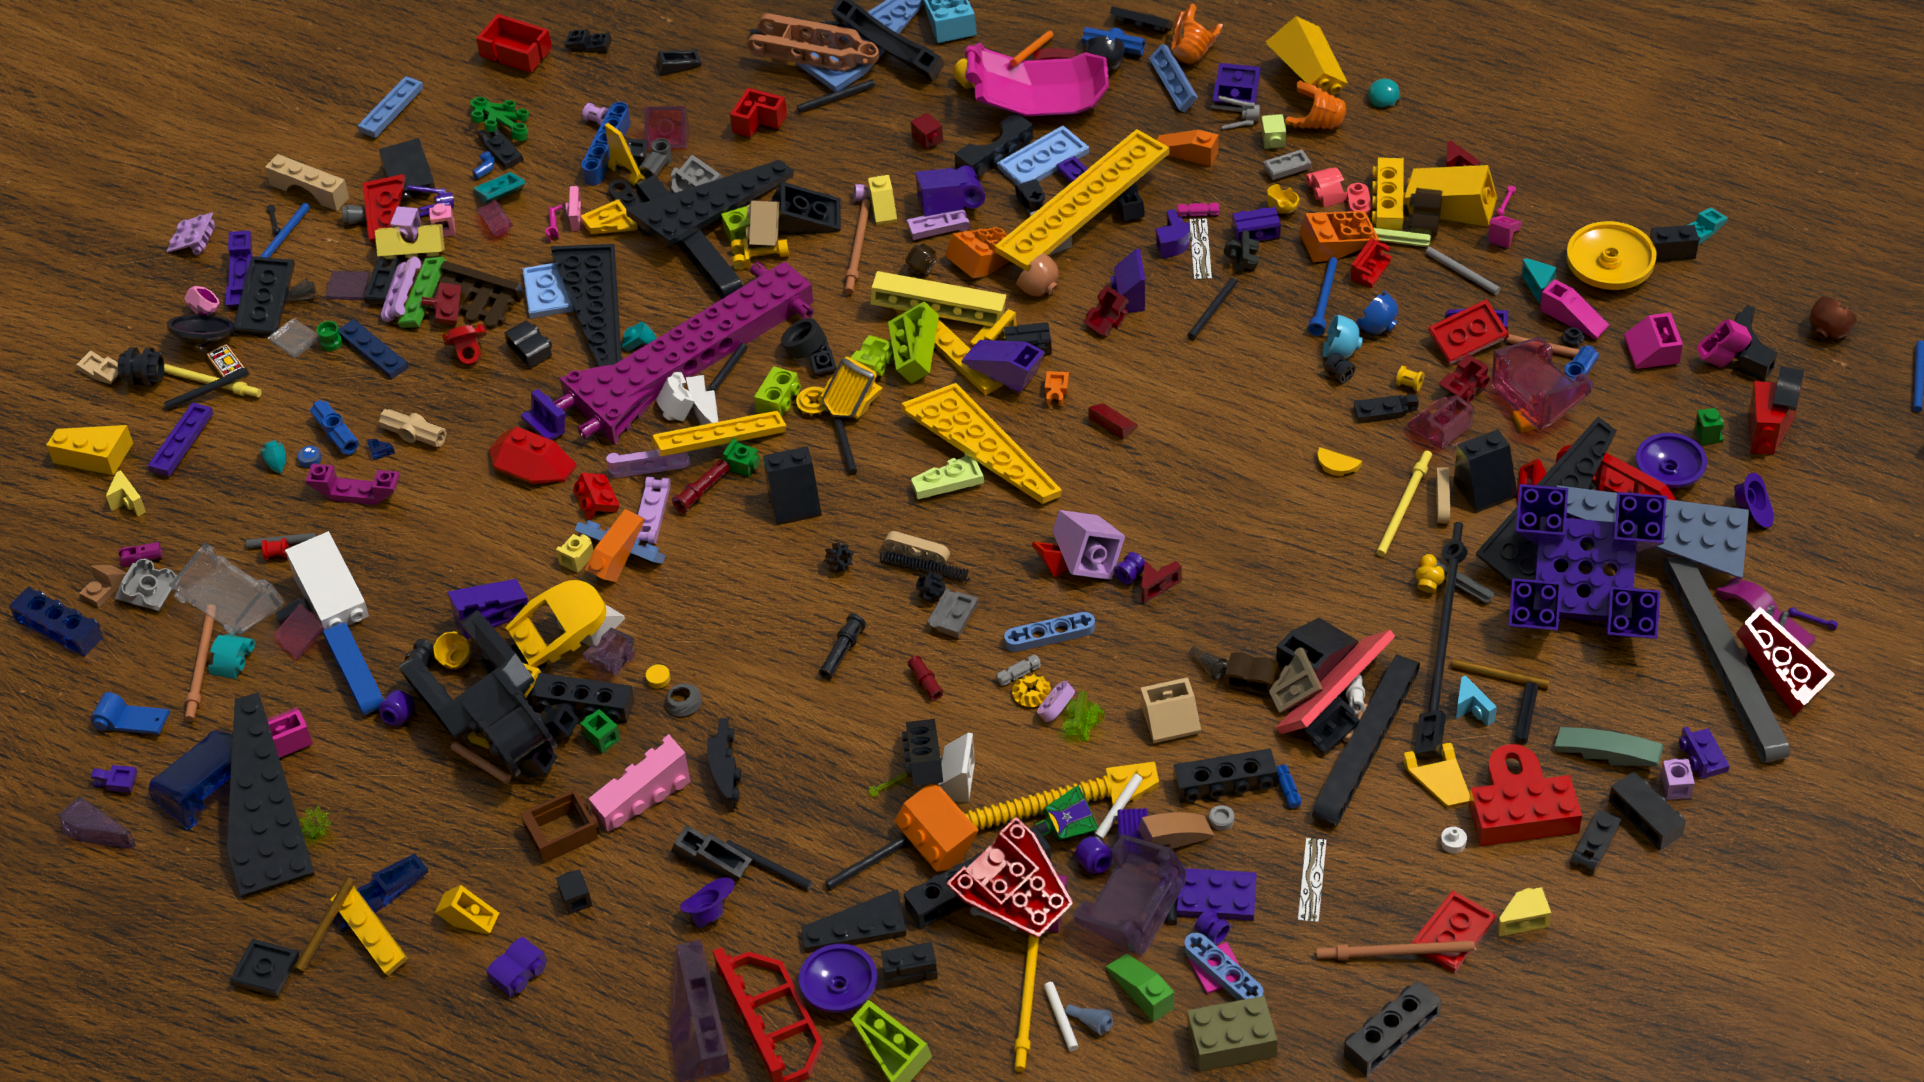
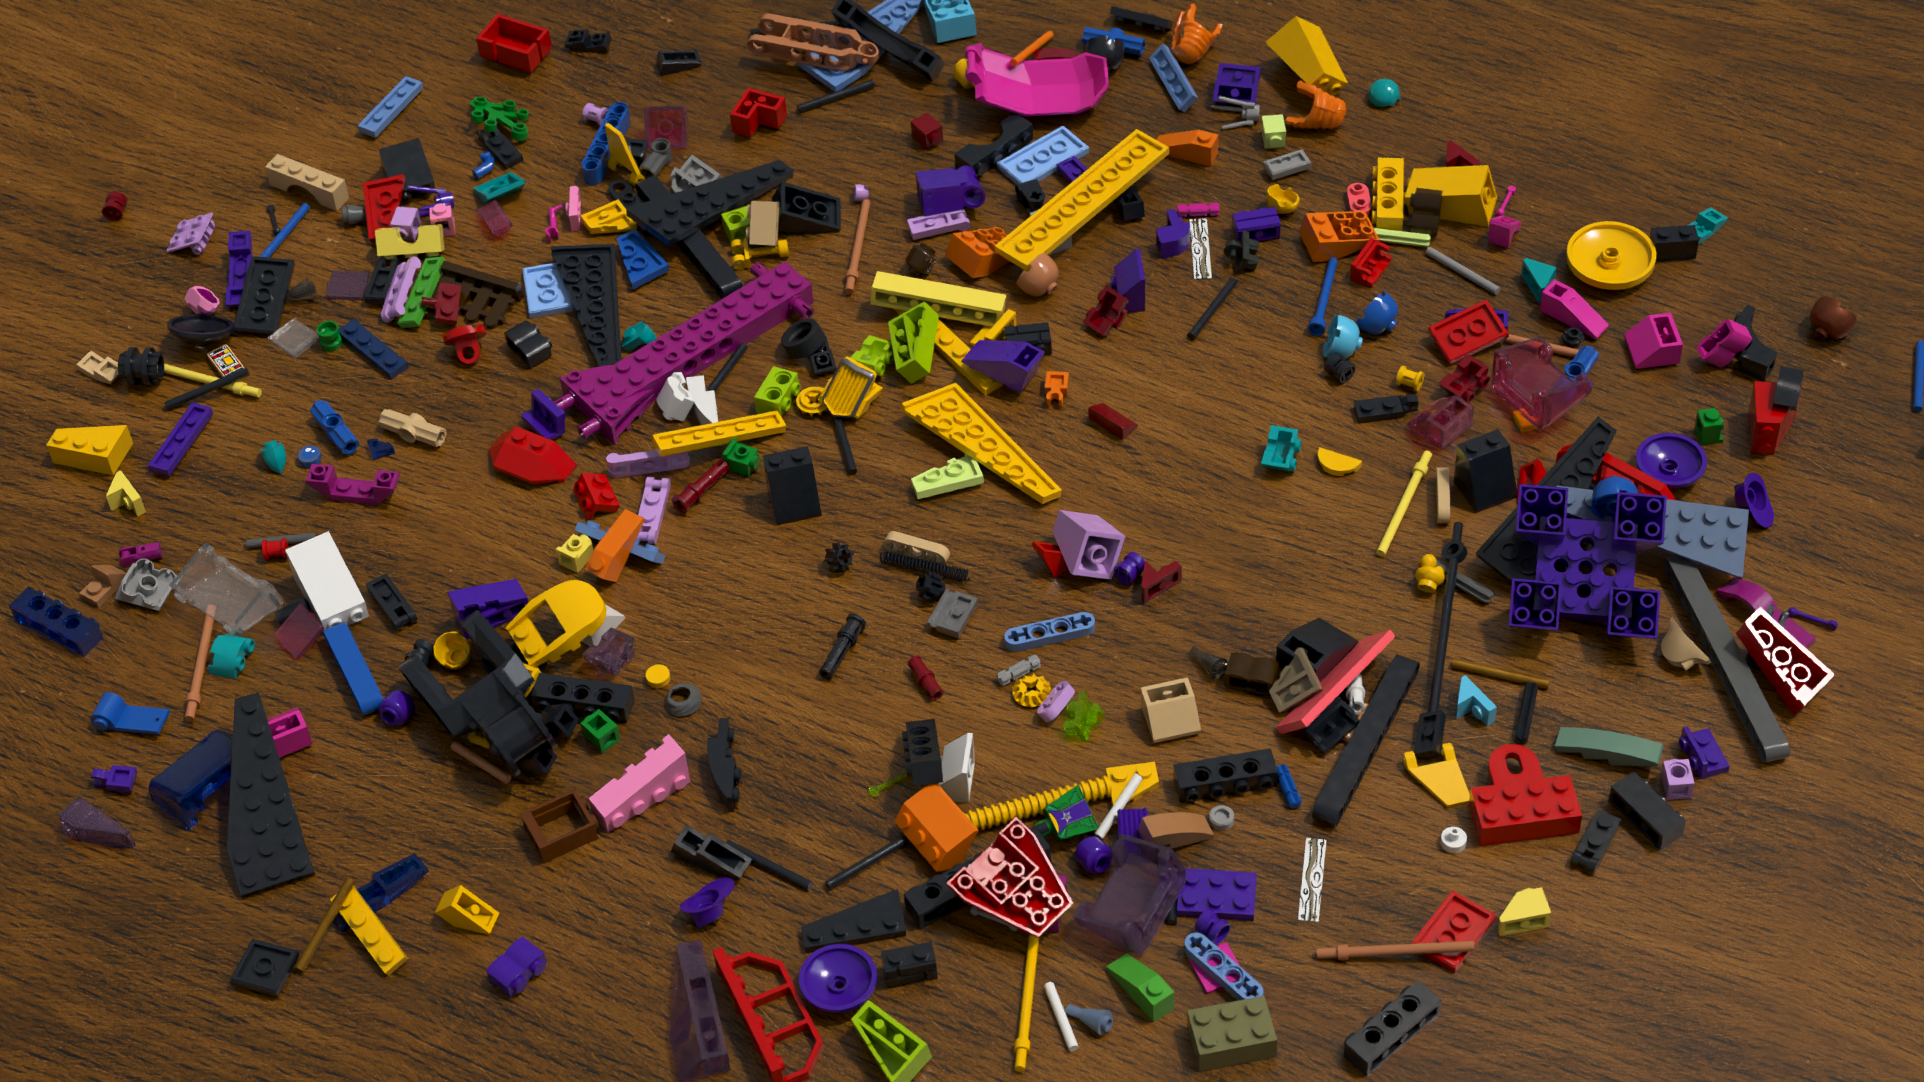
(114, 206): none -> dark red wheel
(321, 818): clear neon green gear -> none
(391, 601): none -> black plate
(574, 891): black brick -> none
(640, 259): none -> blue wing
(882, 199): light yellow slope -> none
(1281, 449): none -> teal cylinder
(1327, 186): coral cylinder -> none
(1605, 494): none -> blue cylinder
(1680, 649): none -> tan hat

